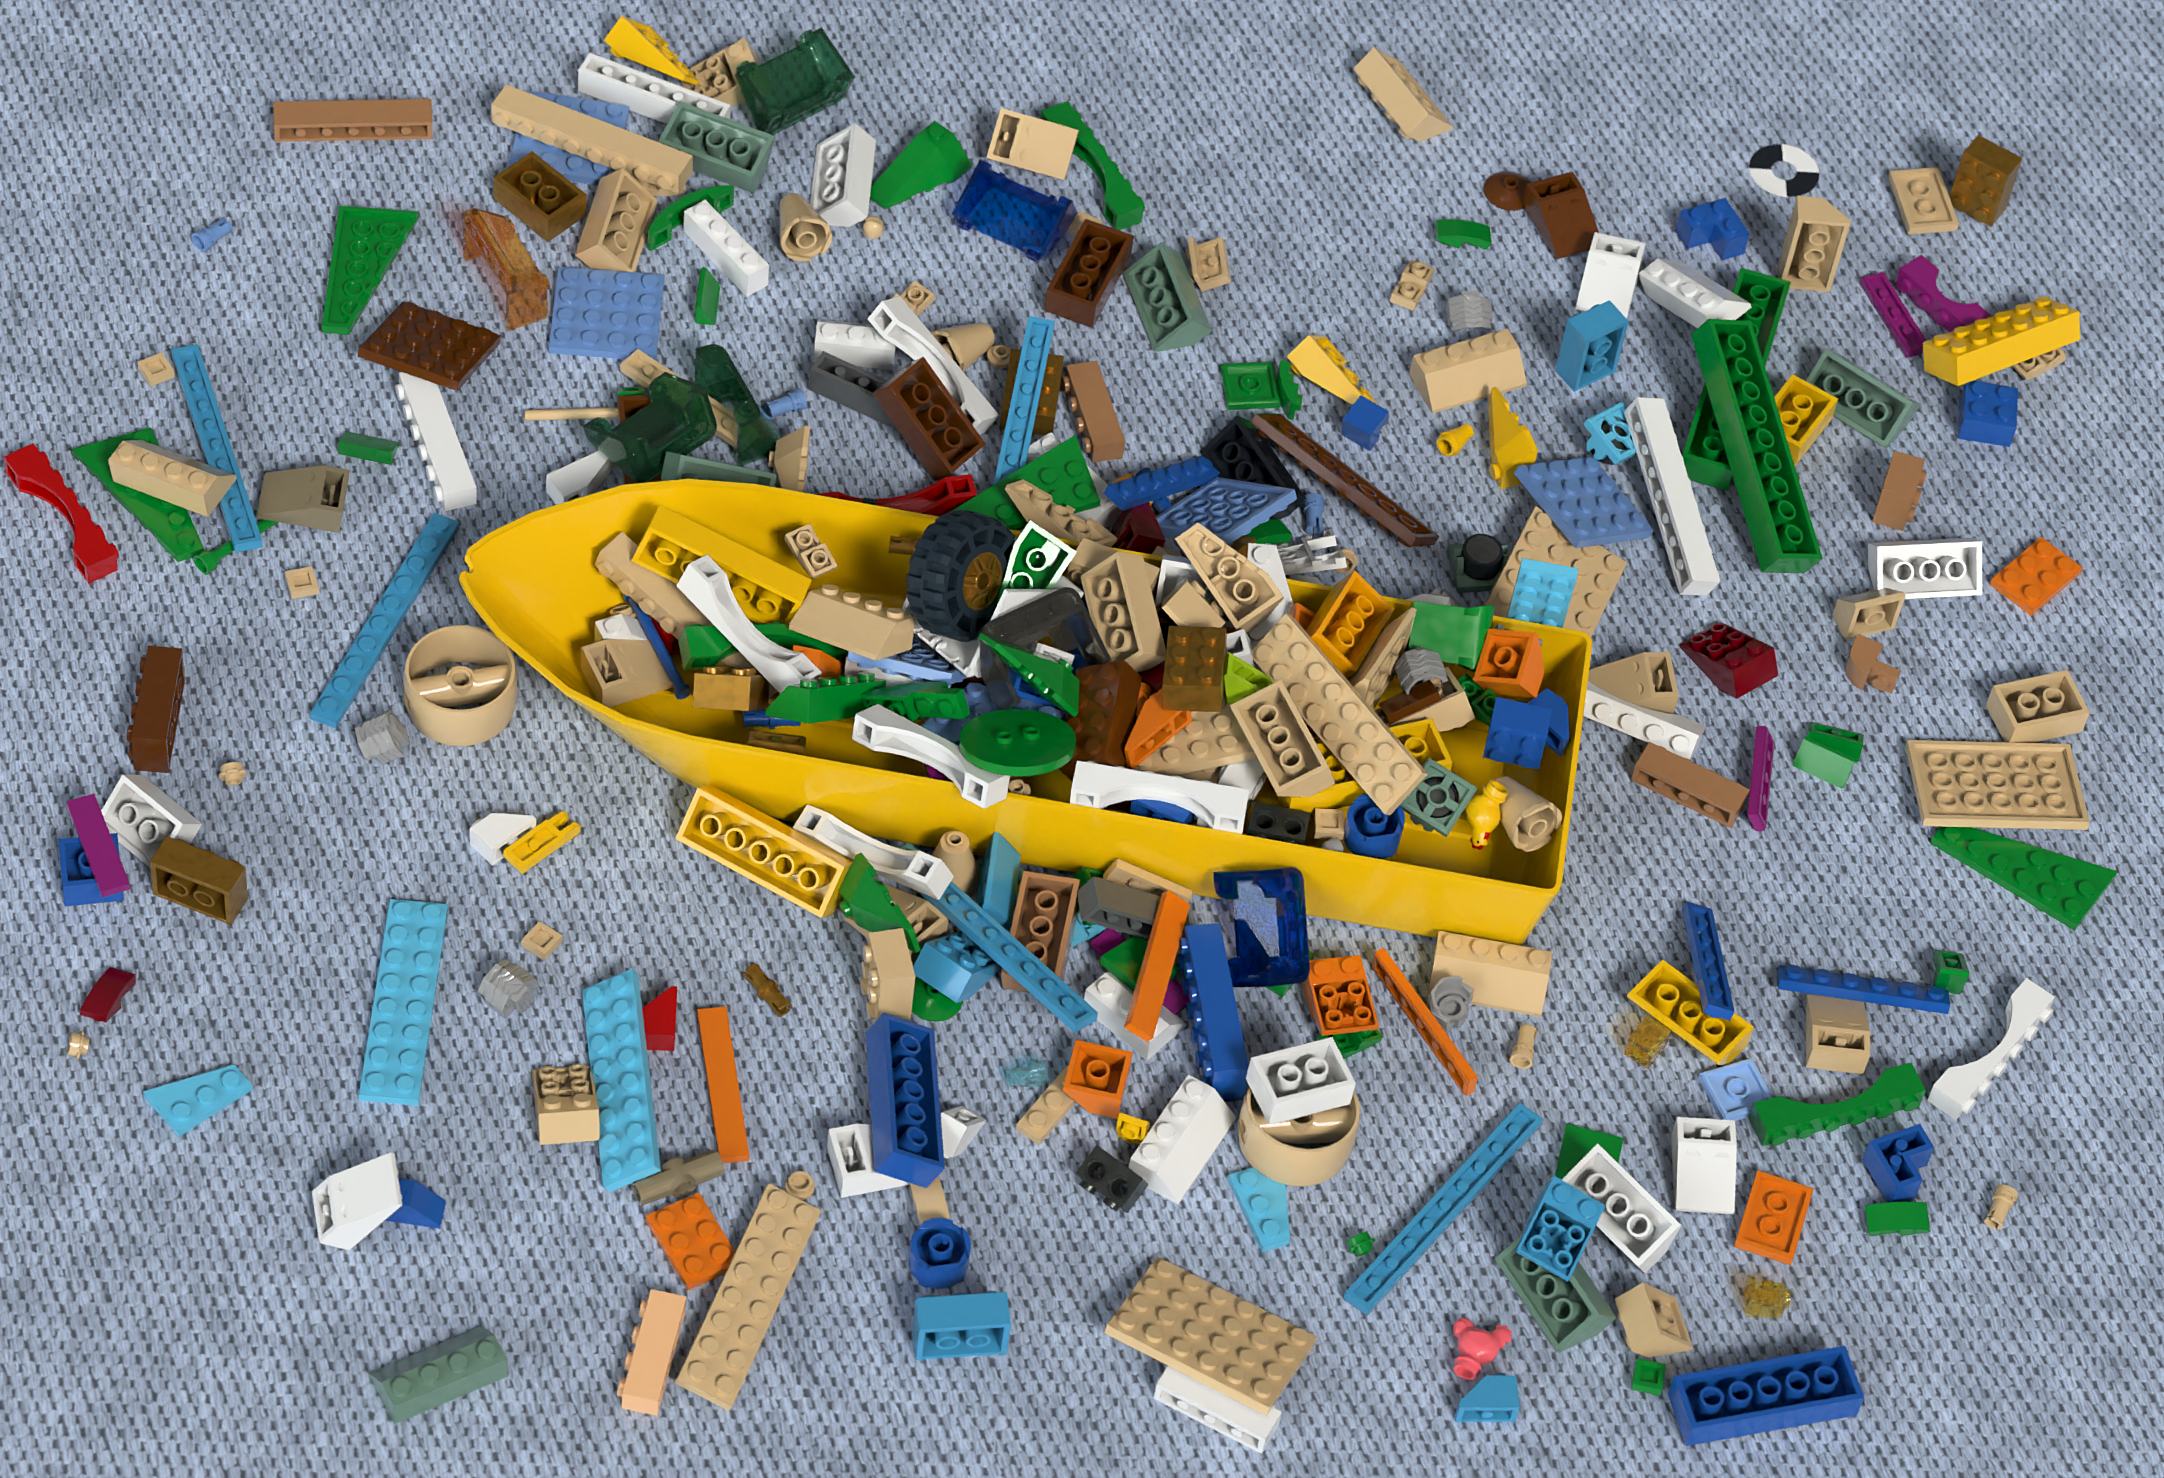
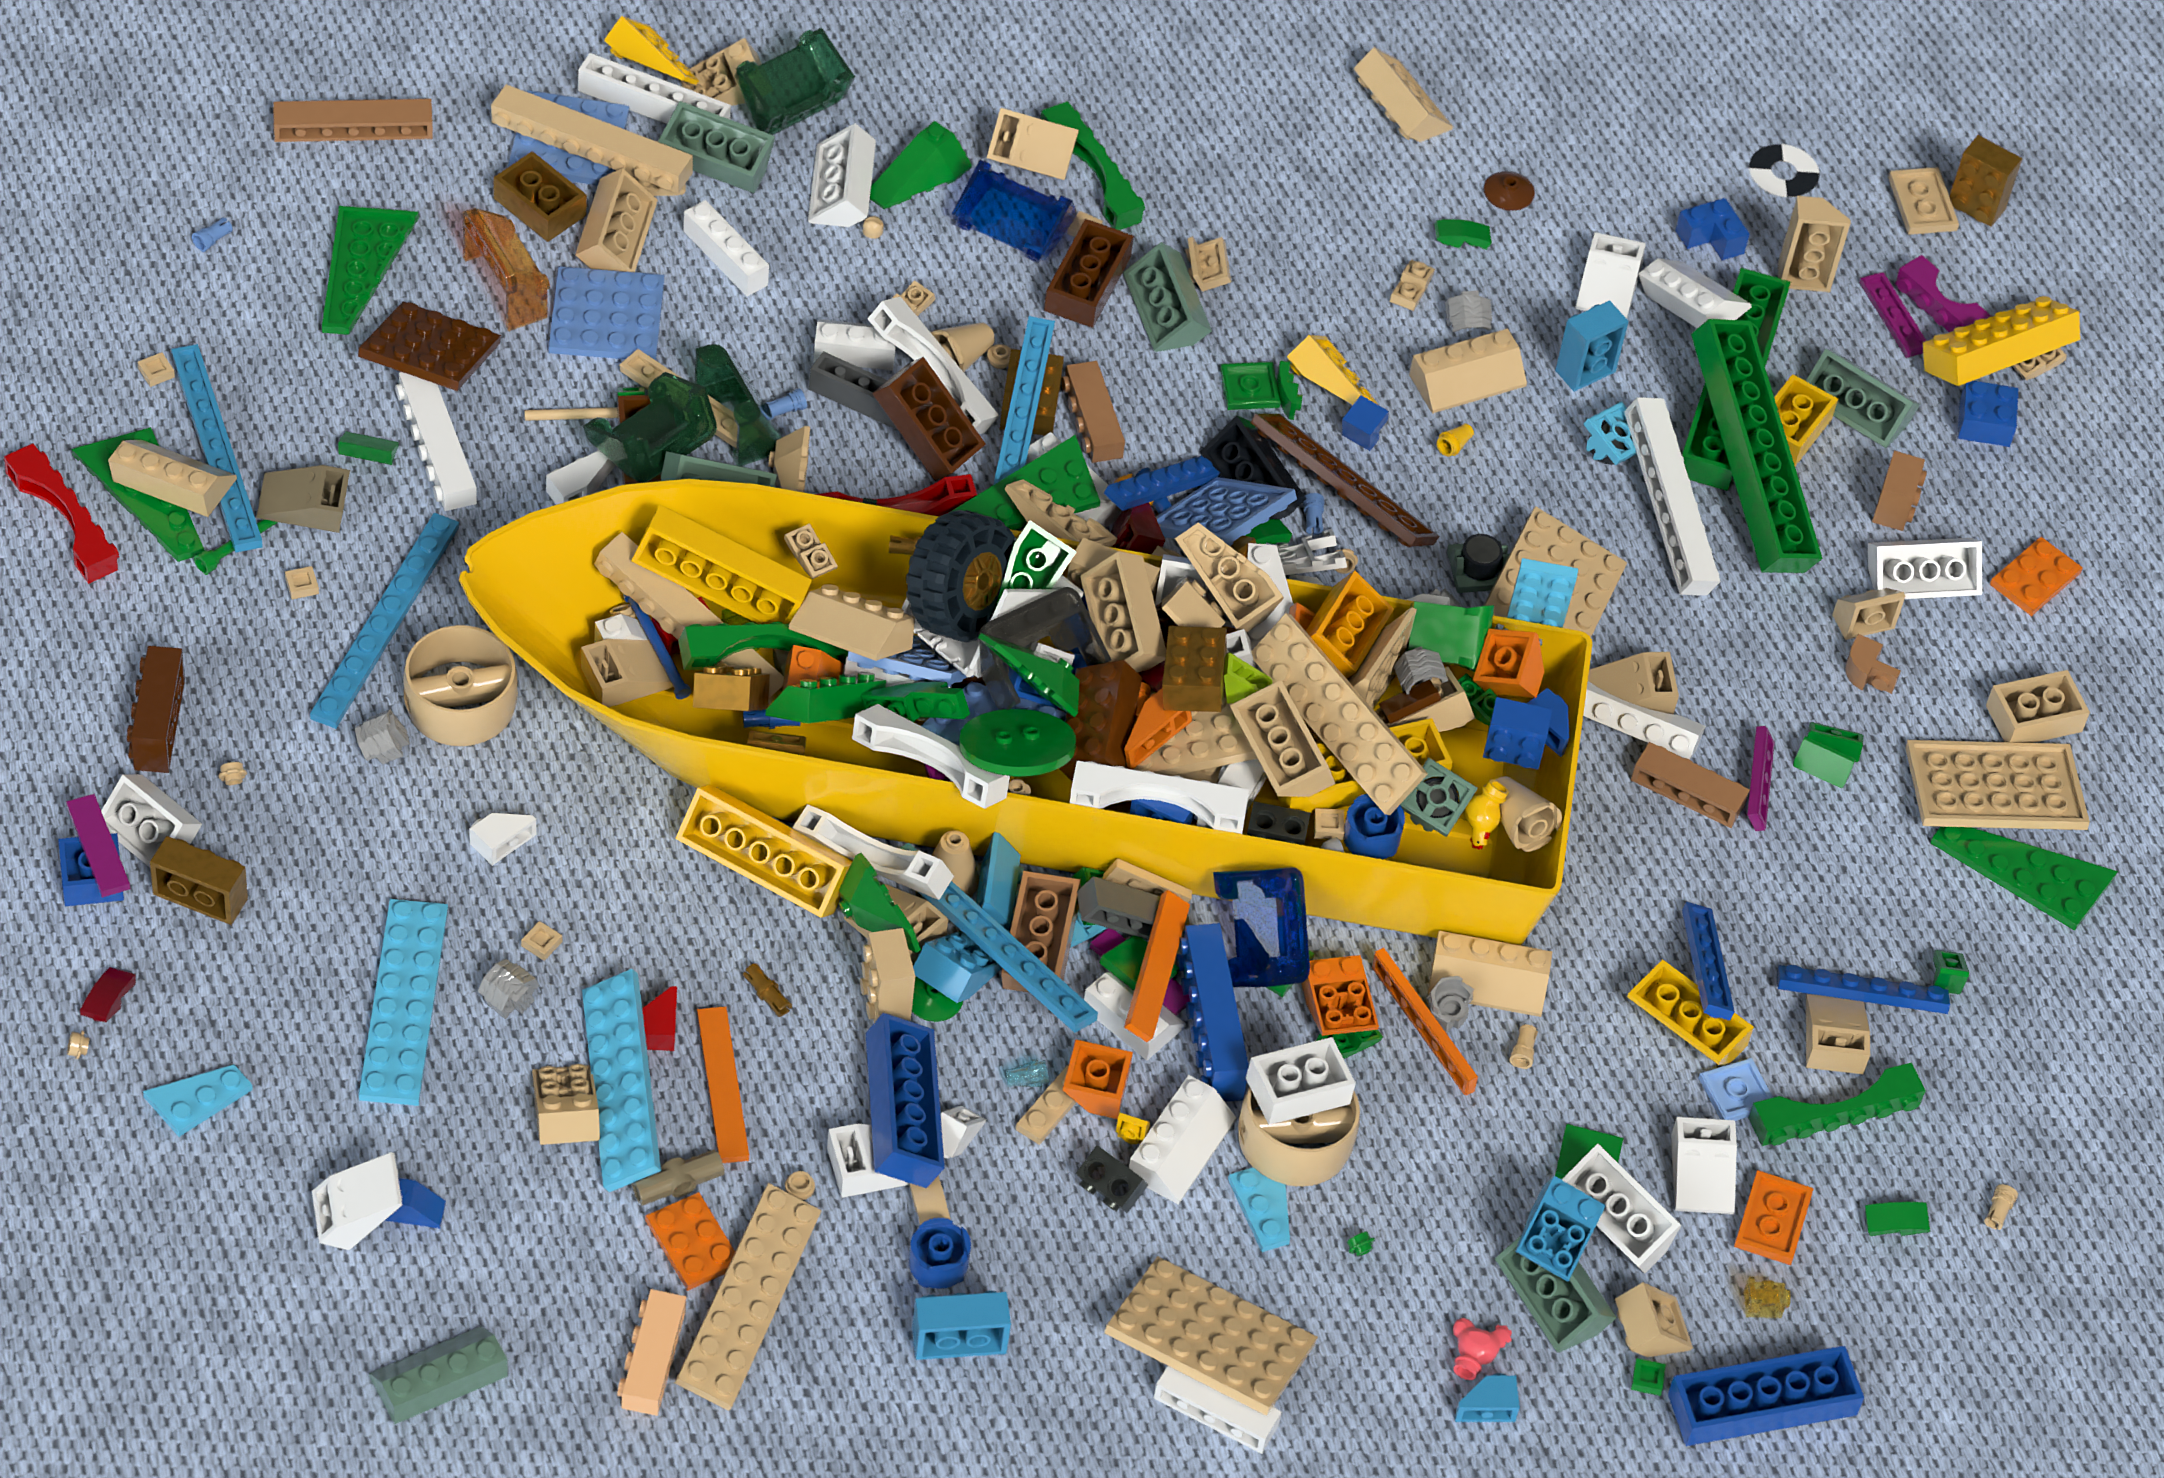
(540, 842): yellow hinge -> none
(661, 229): green slope -> none
(707, 298): green slope -> none
(711, 593): white arch -> none
(802, 229): tan cone -> none
(1443, 1209): dark azure plate -> none
(1509, 442): yellow wedge -> none
(1561, 214): reddish brown slope -> none
(1583, 502): medium blue plate -> none
(1647, 1042): clear yellow brick -> none
(1732, 659): dark red slope -> none
(1895, 1162): blue brick -> none
(1960, 1085): white arch -> none

